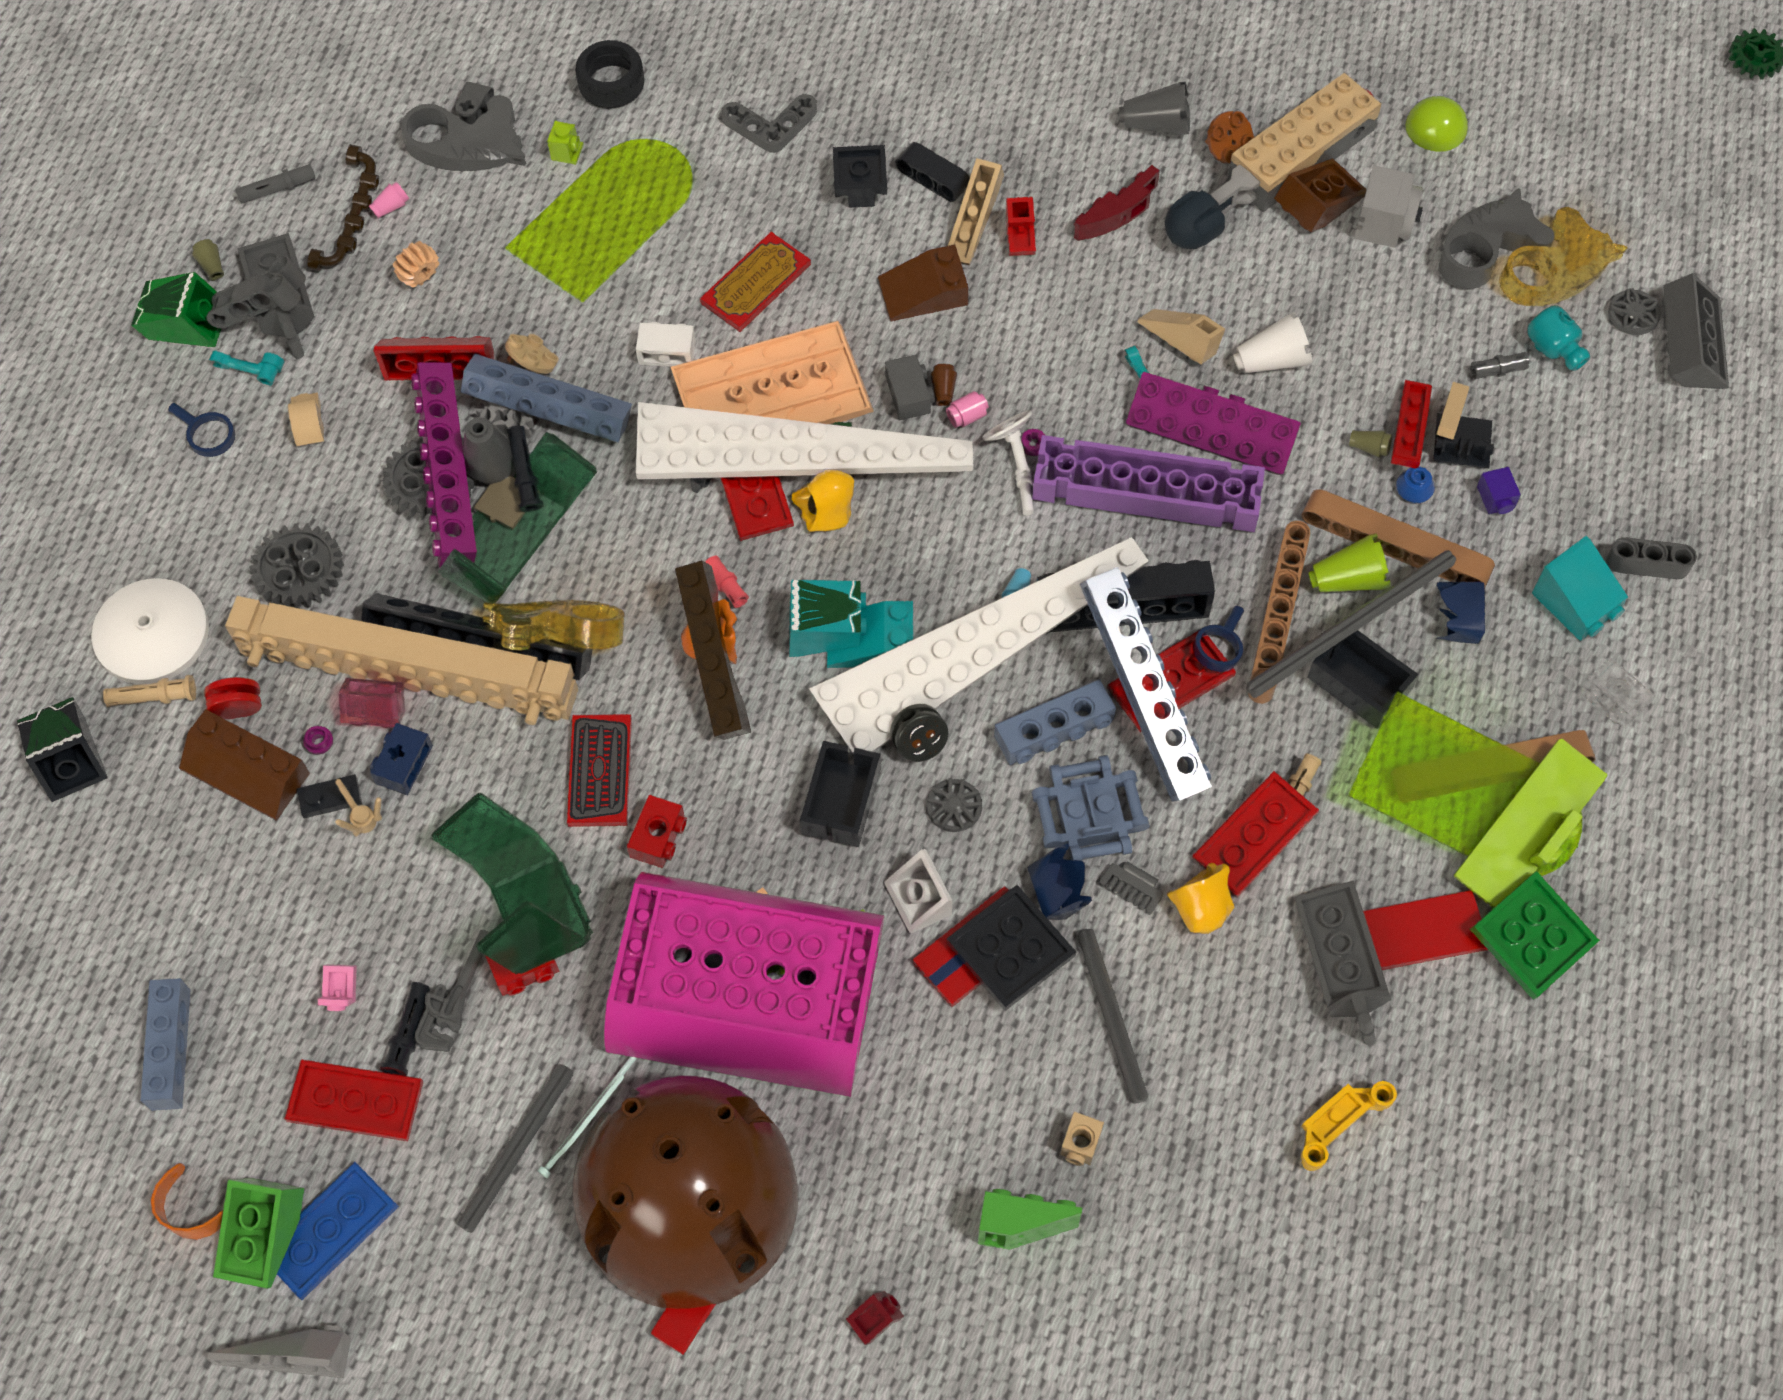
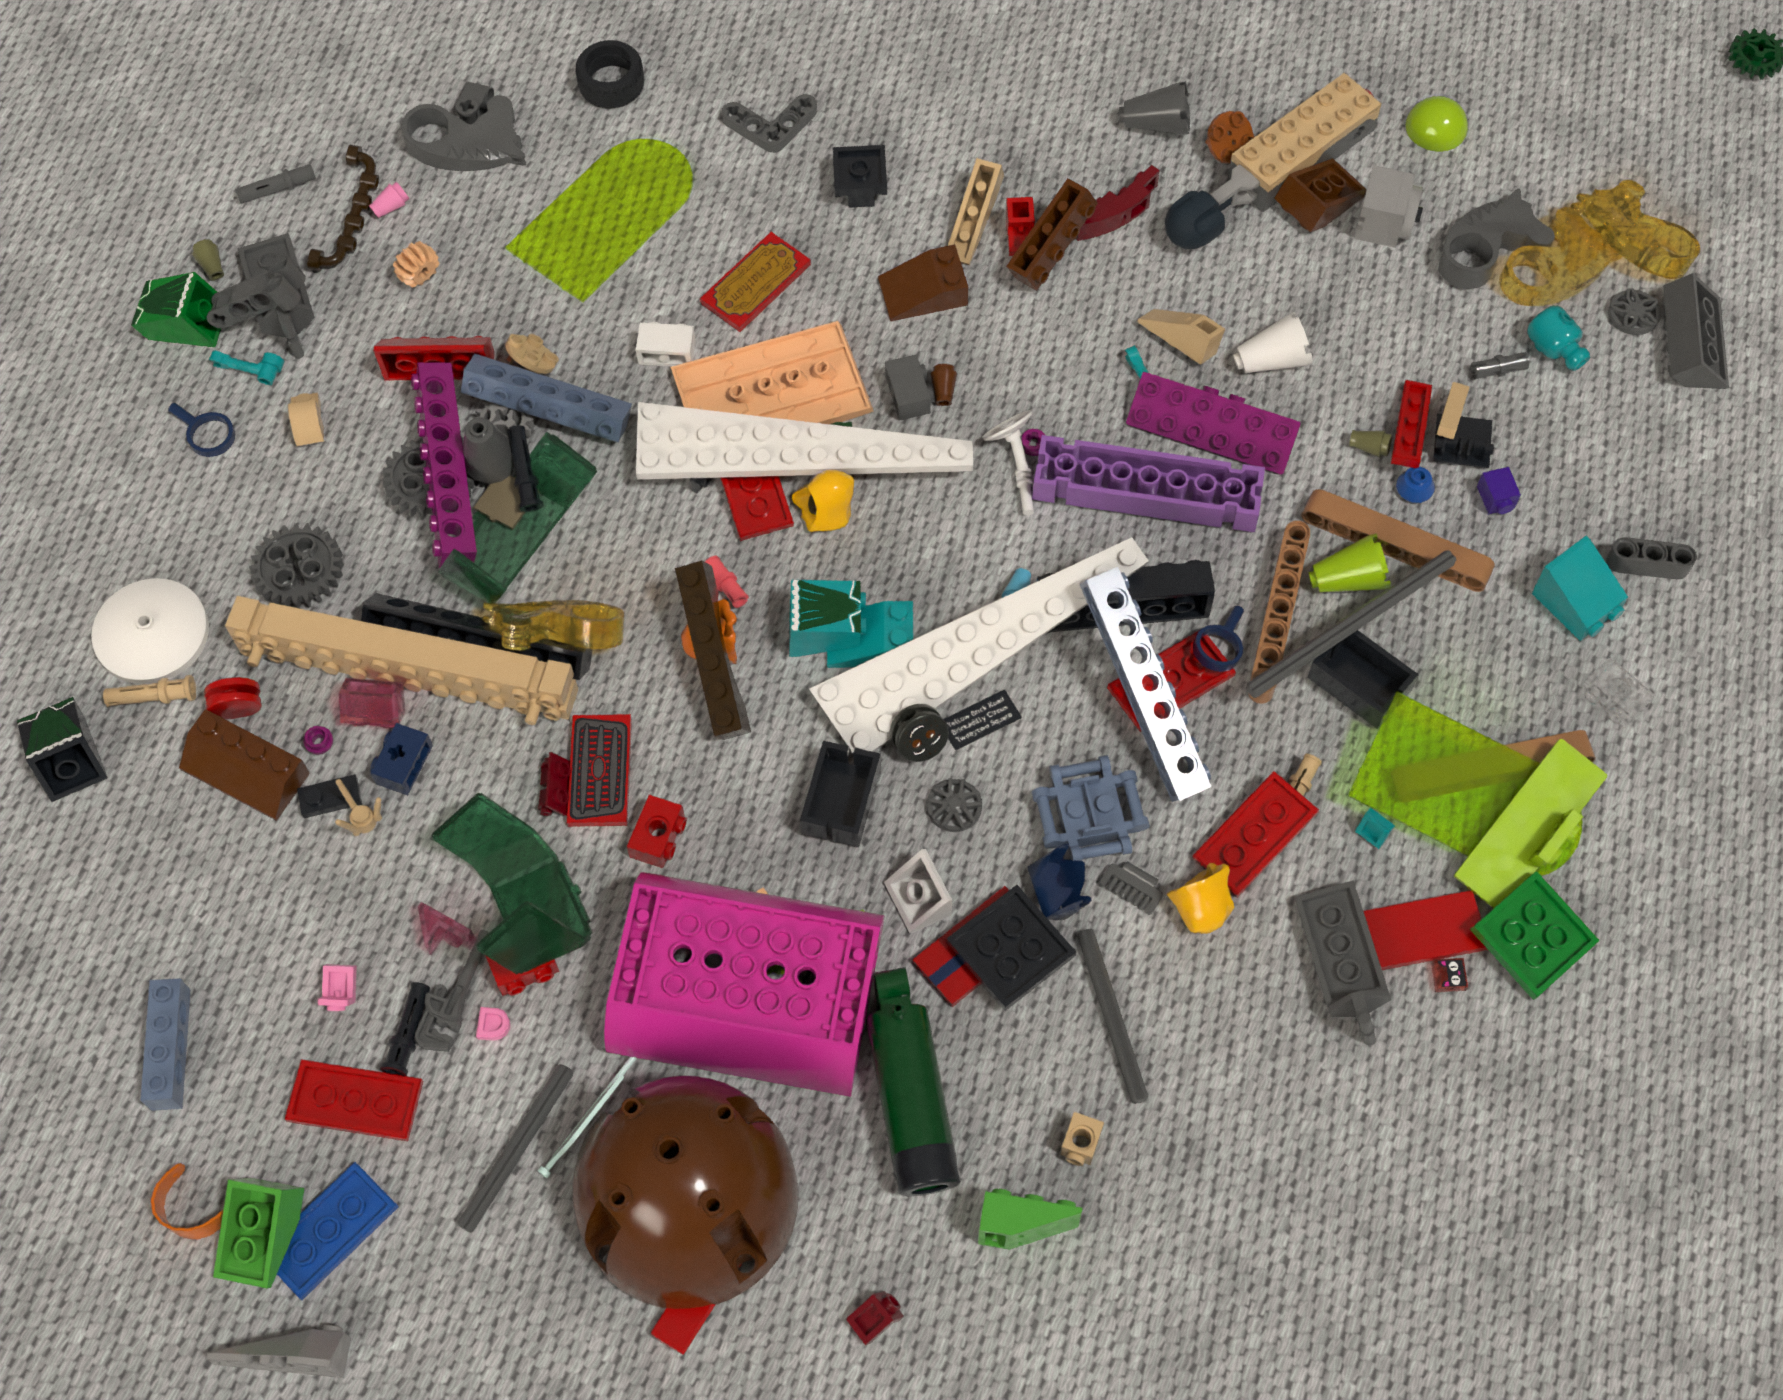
(437, 925): none -> clear pink slope
(492, 1024): none -> bright pink tile
(554, 775): none -> dark red hinge
(564, 143): lime brick -> none
(910, 1089): none -> dark green piece
(932, 171): black beam -> none
(967, 409): bright pink brick -> none
(981, 719): none -> black sticker
(1052, 234): none -> reddish brown brick
(1089, 698): sand blue brick -> none
(1338, 1116): yellow plate -> none
(1374, 828): none -> teal tile
(1449, 975): none -> tile
(1468, 604): dark blue piece -> none
(1637, 235): none -> clear yellow animal

